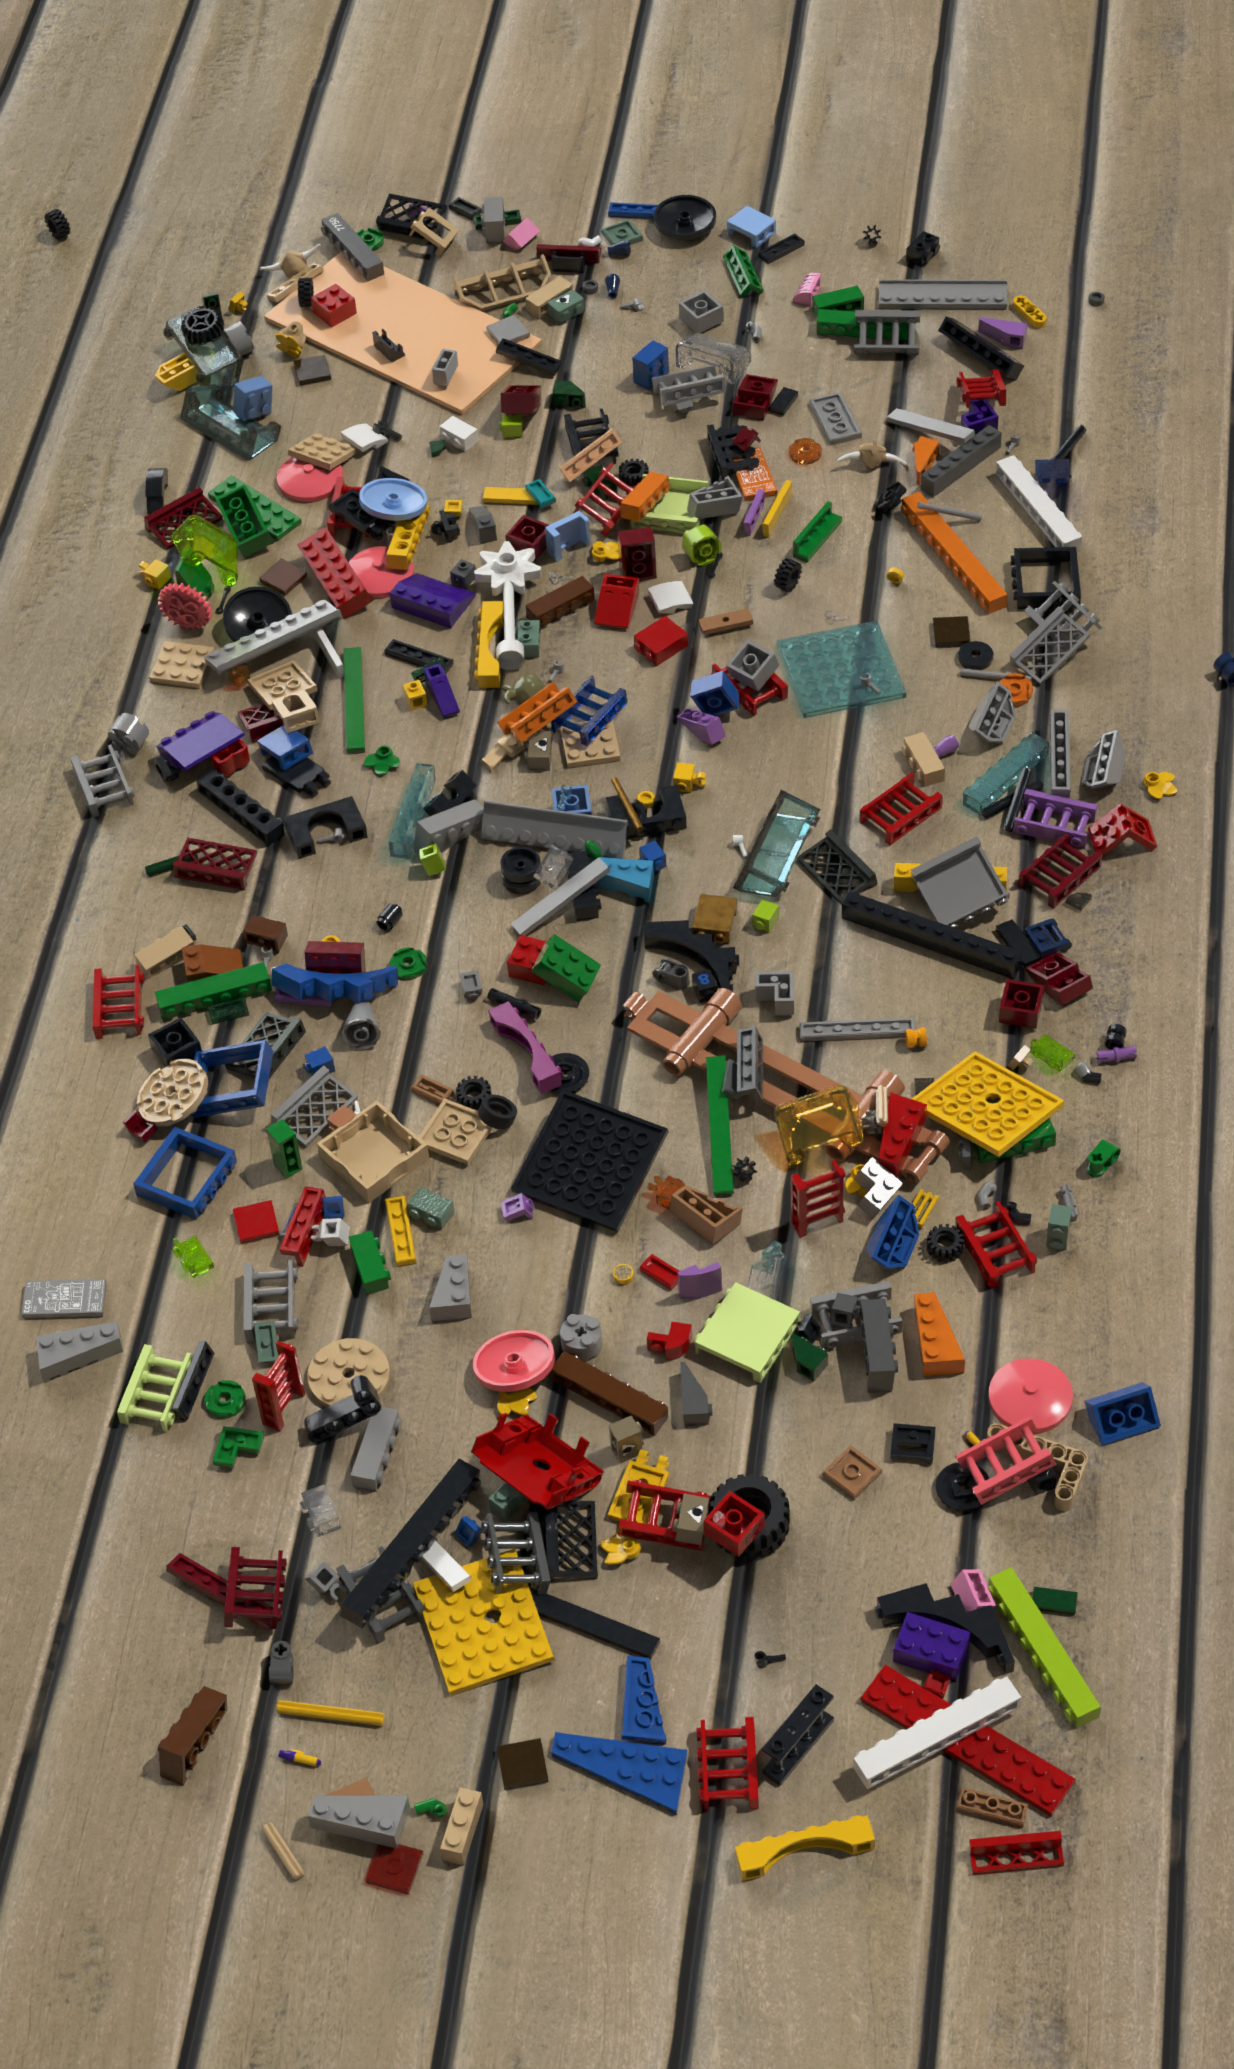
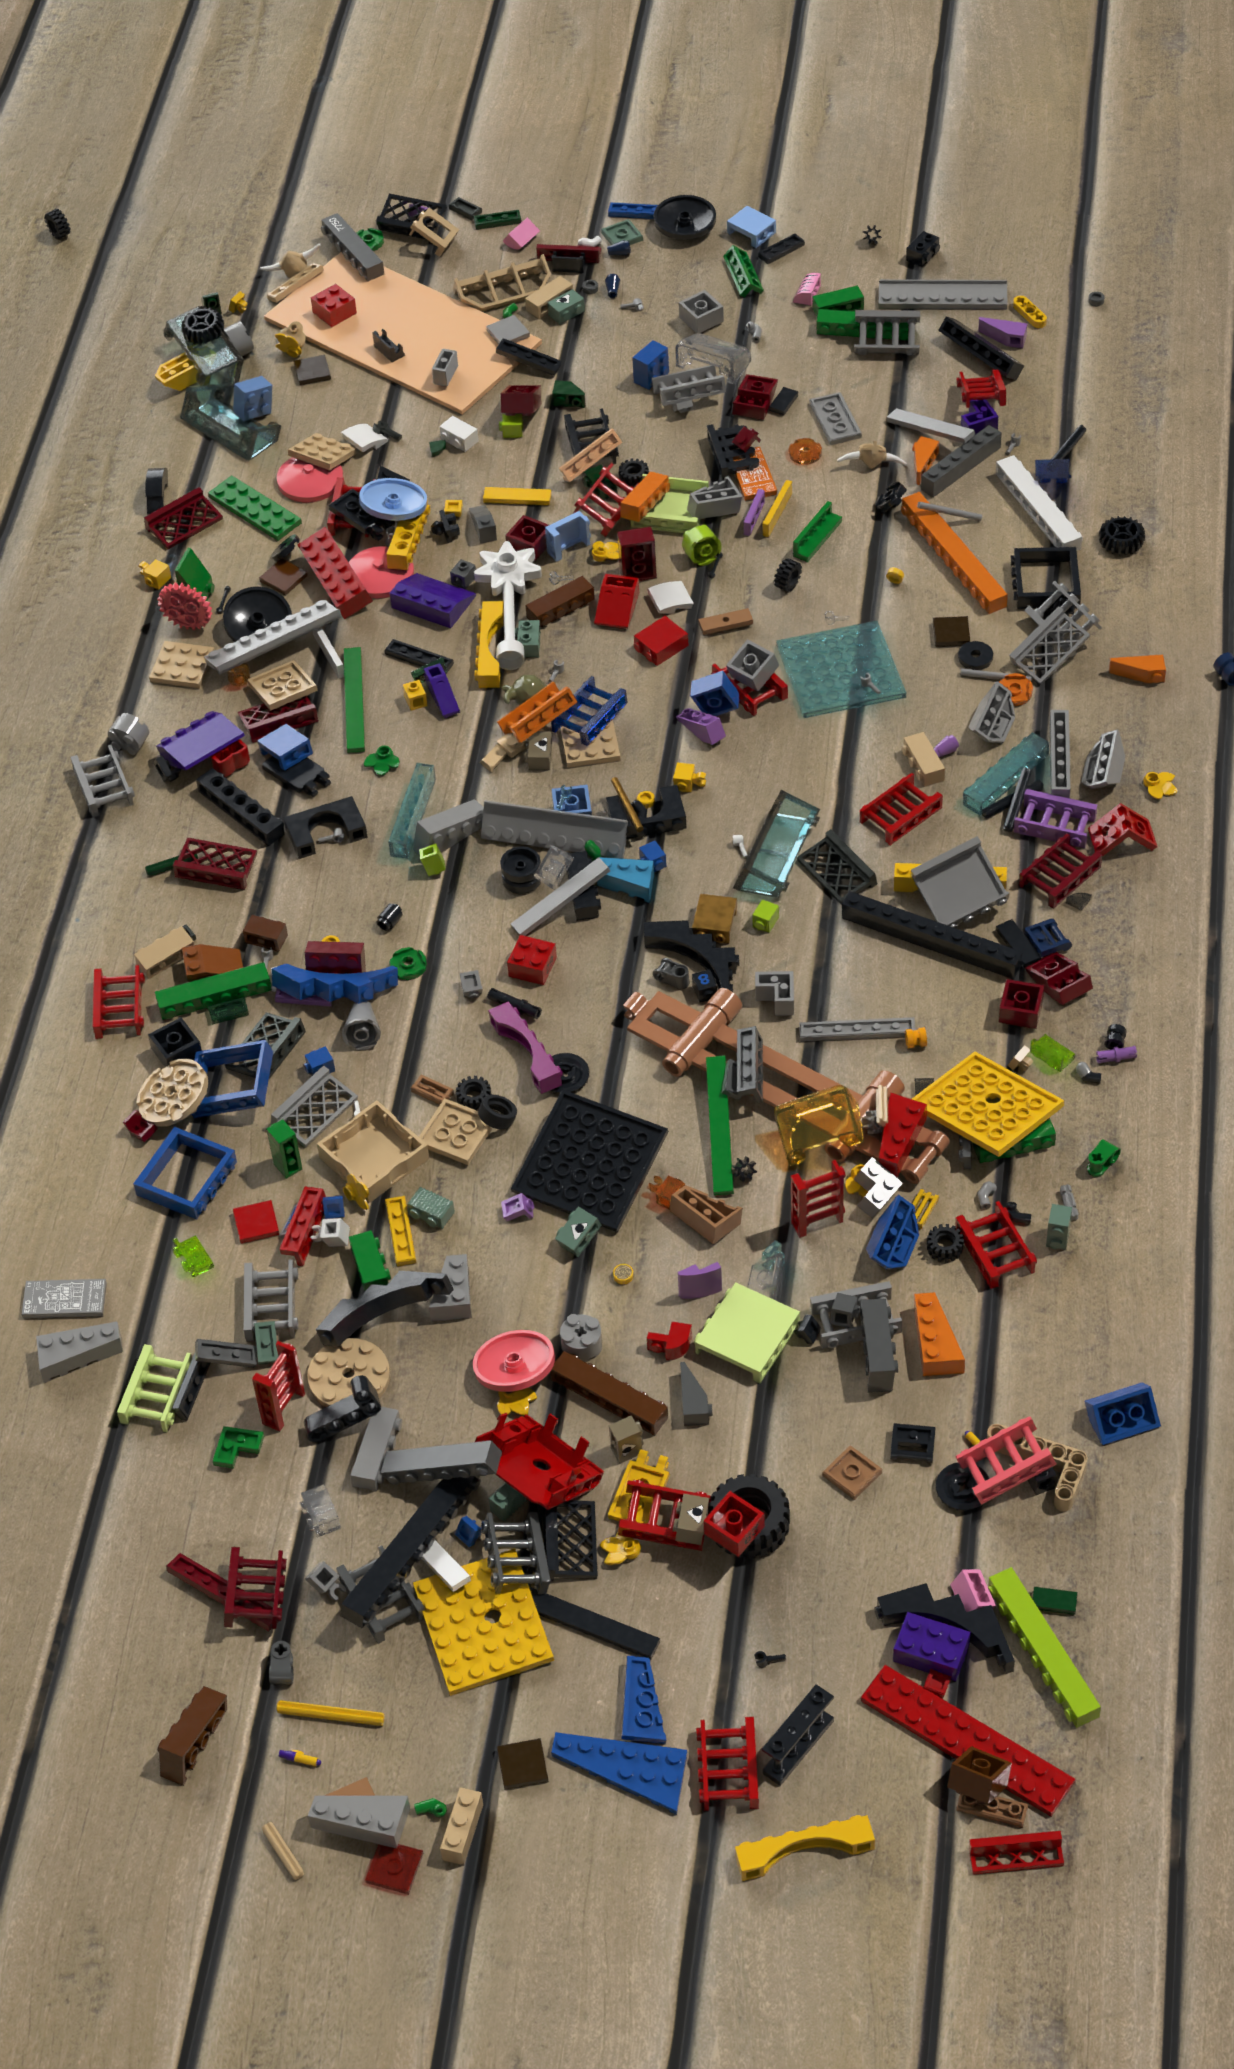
(202, 540): clear neon green windscreen -> none
(225, 1353): none -> dark grey plate
(229, 1408): green tile -> none
(244, 520): green brick -> none
(285, 547): none -> black tile
(299, 718): tan panel -> none
(305, 291): black tyre -> none
(339, 1118): nougat brick -> none
(356, 1191): none -> yellow plate
(402, 1290): none -> black arch
(441, 1462): none -> brick
(459, 788): black arch -> none
(493, 219): light grey brick -> none
(540, 493): teal tile -> none
(566, 967): green piece -> none
(578, 1231): none -> sand green brick
(660, 1271): red tile -> none
(808, 1358): dark green slope -> none
(936, 1732): white brick -> none
(979, 1775): none -> reddish brown brick
(1031, 1390): coral dish -> none
(1122, 535): none -> black gear
(1139, 668): none -> orange slope

